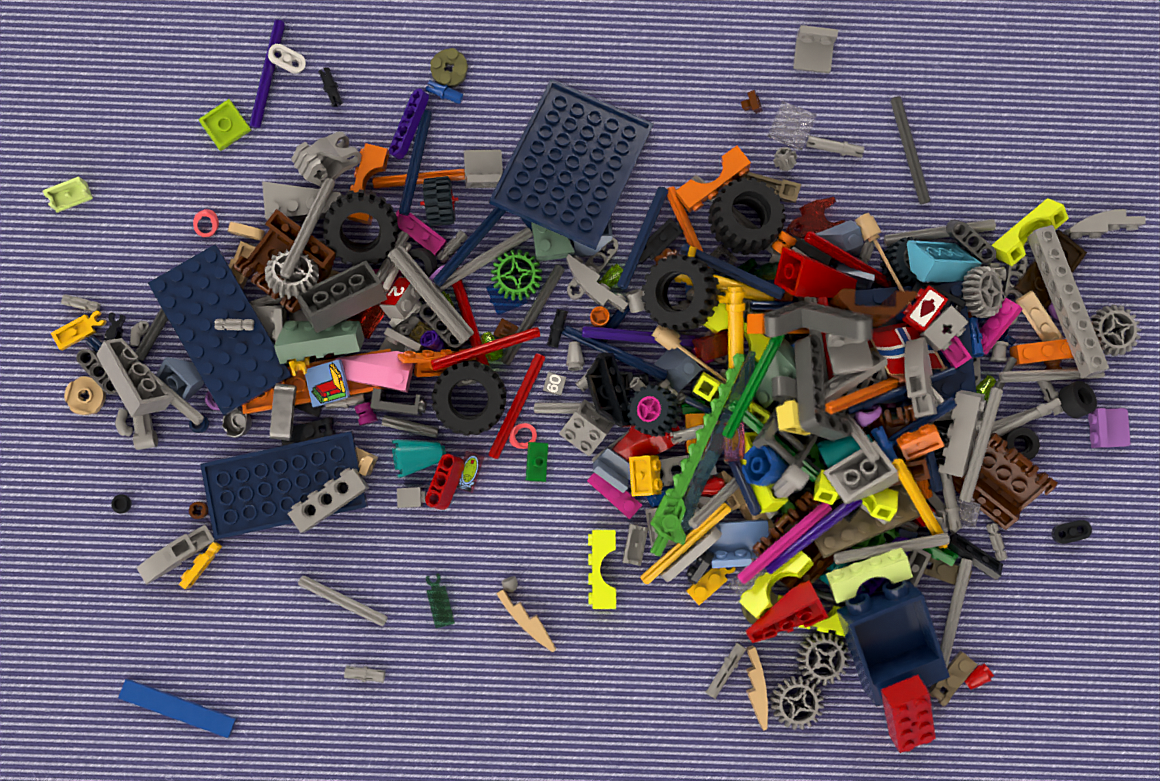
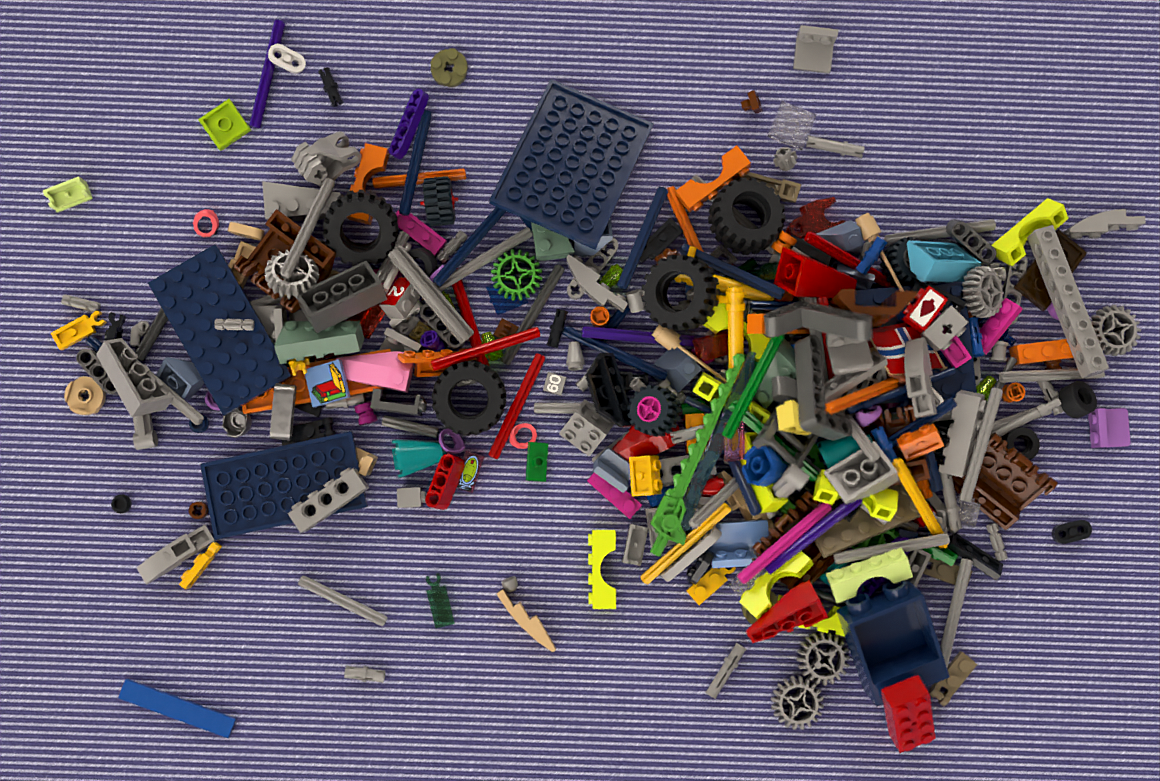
(121, 425): light grey arm -> none
(444, 92): blue axle -> none
(458, 441): none -> medium lavender piece
(482, 168): light grey bracket -> none
(757, 694): tan slope -> none
(871, 255): none -> blue pin
(910, 150): dark grey axle -> none
(979, 676): red cone -> none
(1009, 394): none -> orange wheel
(1038, 317): tan tile -> none

